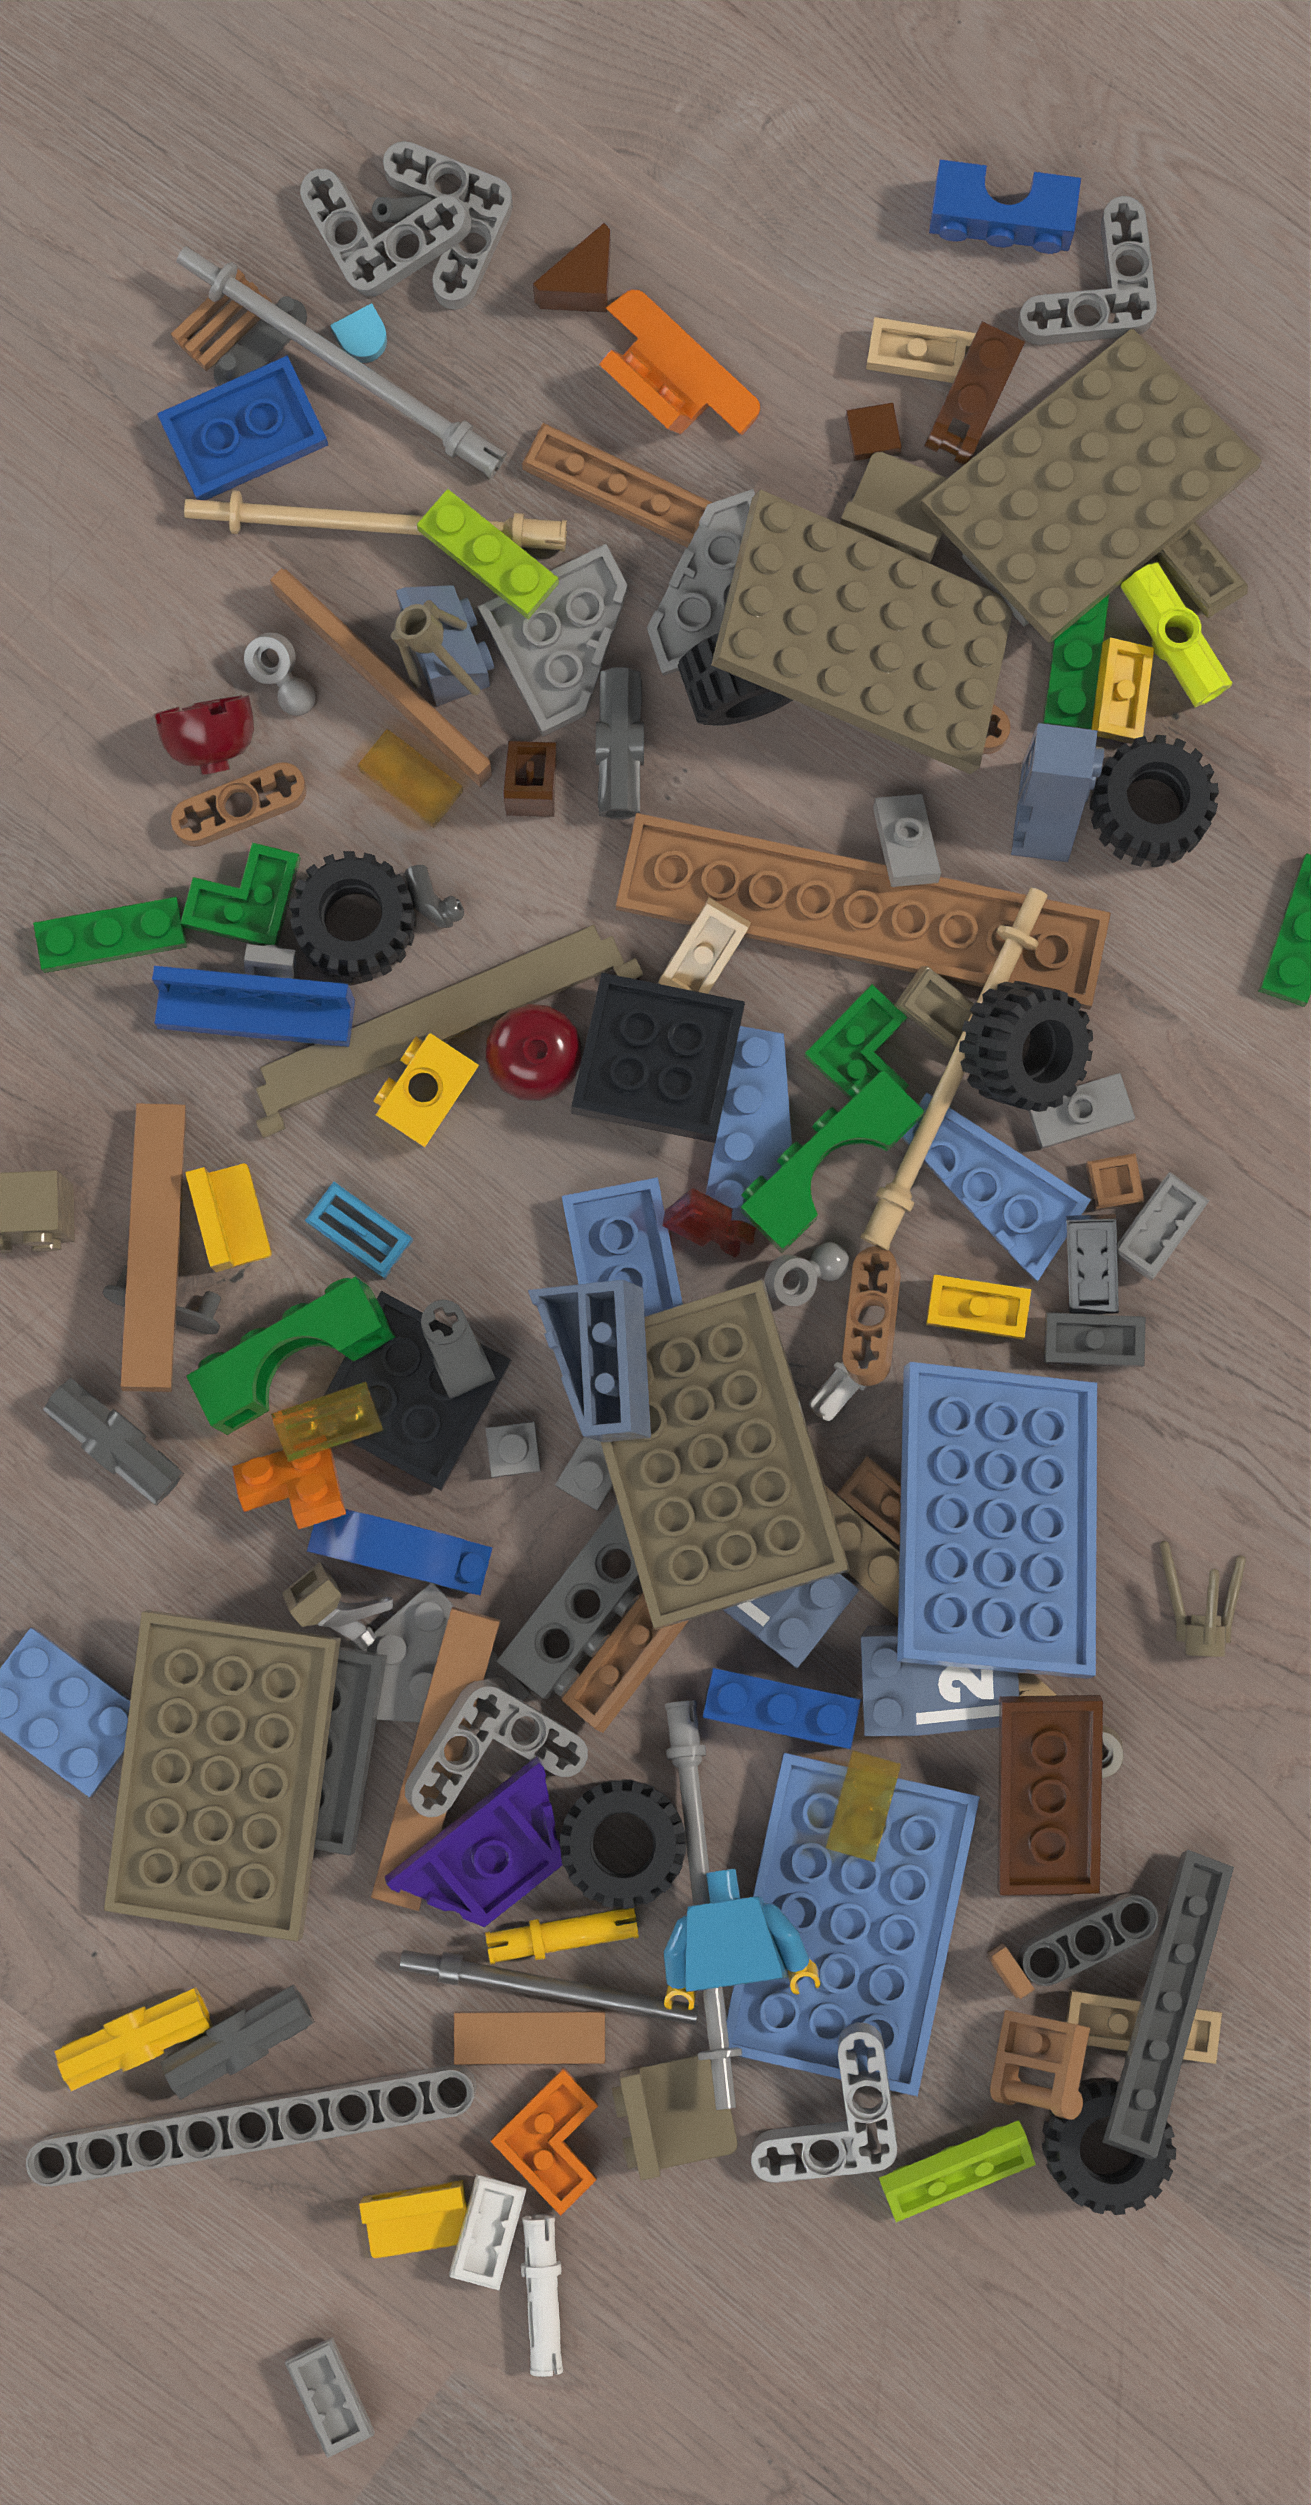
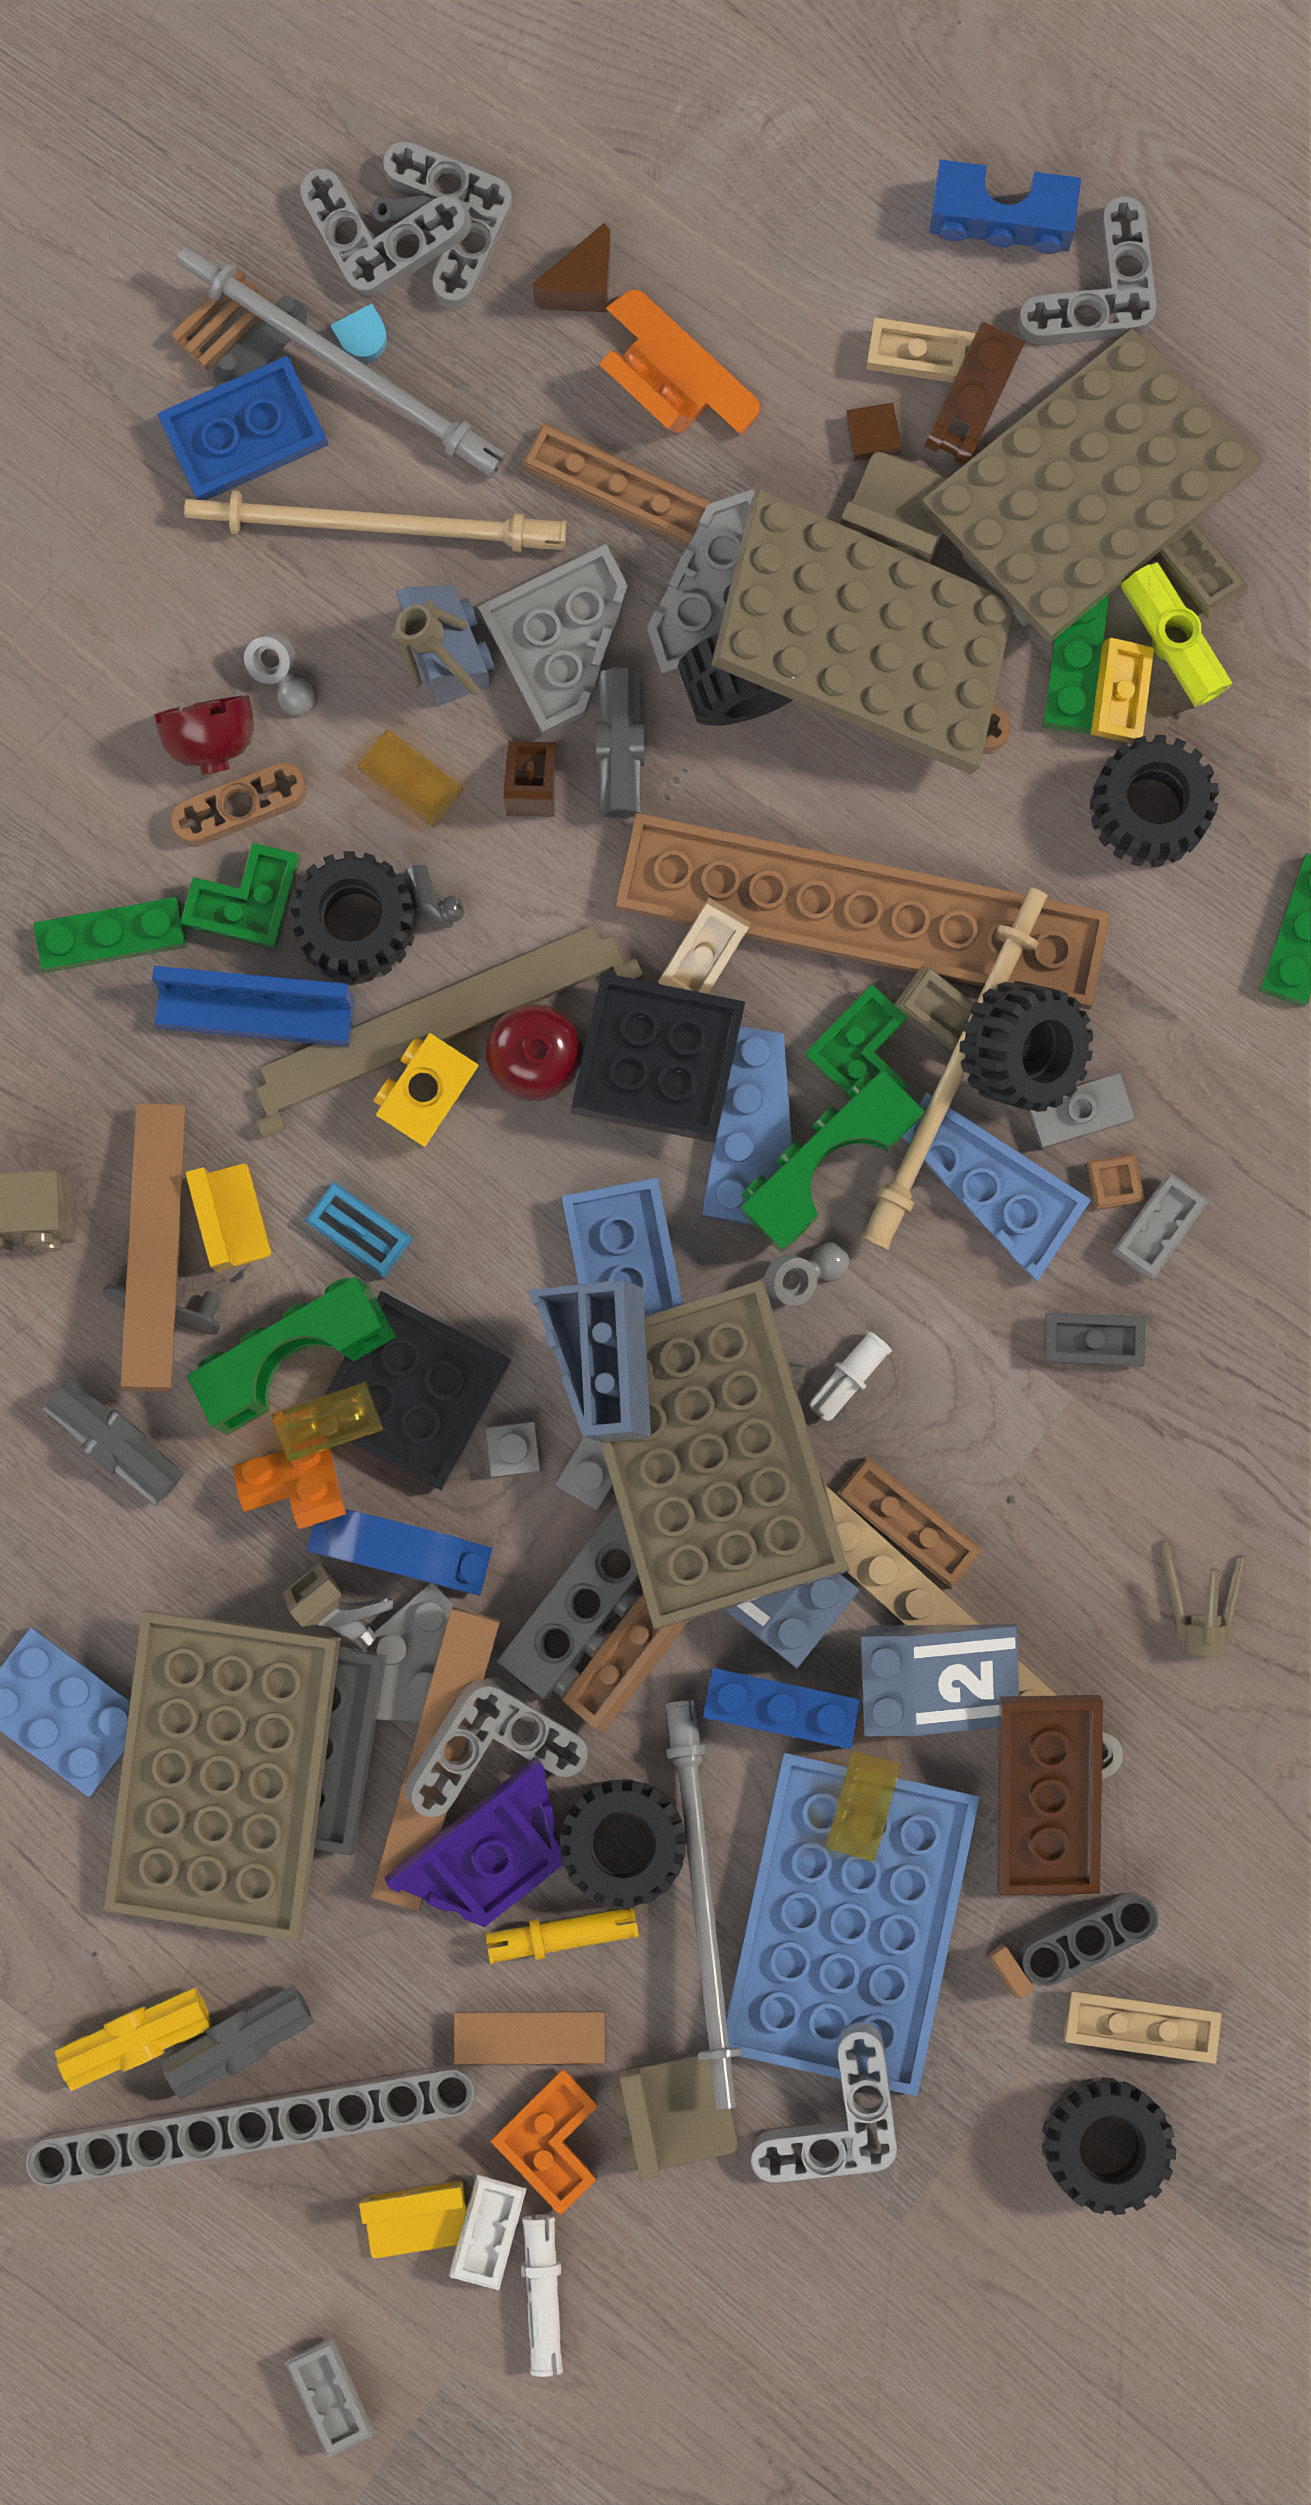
(270, 961): light grey plate -> none
(381, 677): medium nougat tile -> none
(452, 1969): flat silver bar -> none
(457, 1356): dark grey piece -> none
(487, 554): lime plate -> none
(706, 1219): clear red plate -> none
(732, 1944): dark azure torso -> none
(880, 1334): medium nougat beam -> none
(906, 840): light grey plate -> none
(957, 2170): lime plate -> none
(978, 1307): yellow plate -> none
(998, 1521): medium blue plate -> none
(1042, 2046): medium nougat plate -> none
(1053, 790): sand blue wedge -> none
(1092, 1264): plate -> none
(1168, 2005): dark grey plate -> none

